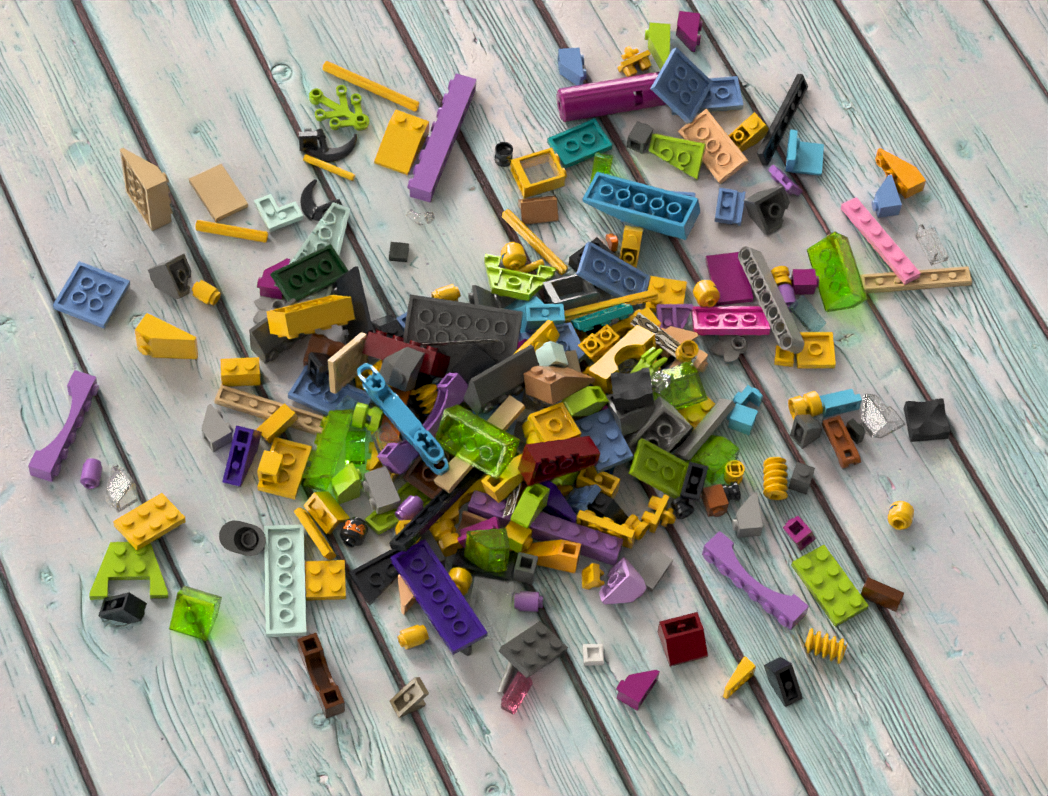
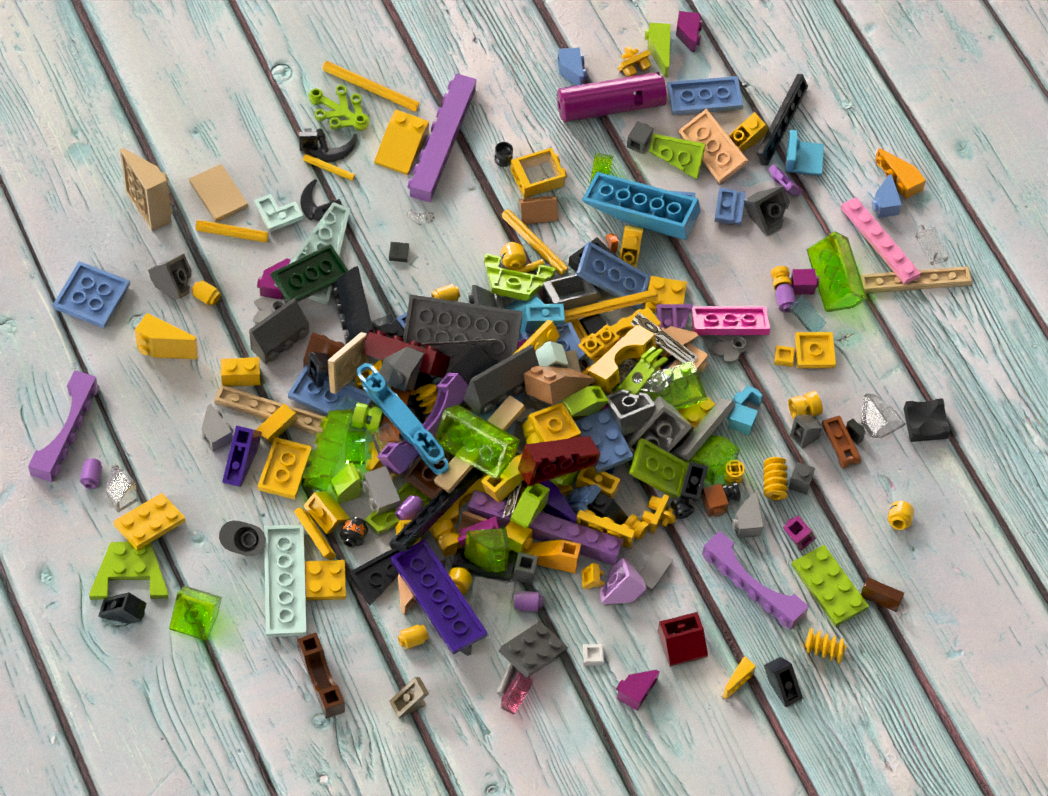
(270, 466): yellow brick -> none
(310, 315): yellow brick -> none
(579, 143): teal plate -> none
(602, 317): teal plate -> none
(632, 389): black brick -> none
(681, 85): medium blue plate -> none
(690, 351): yellow wheel -> none
(706, 293): yellow head -> none
(729, 278): magenta tile -> none
(771, 300): light grey beam -> none
(840, 402): medium azure panel -> none

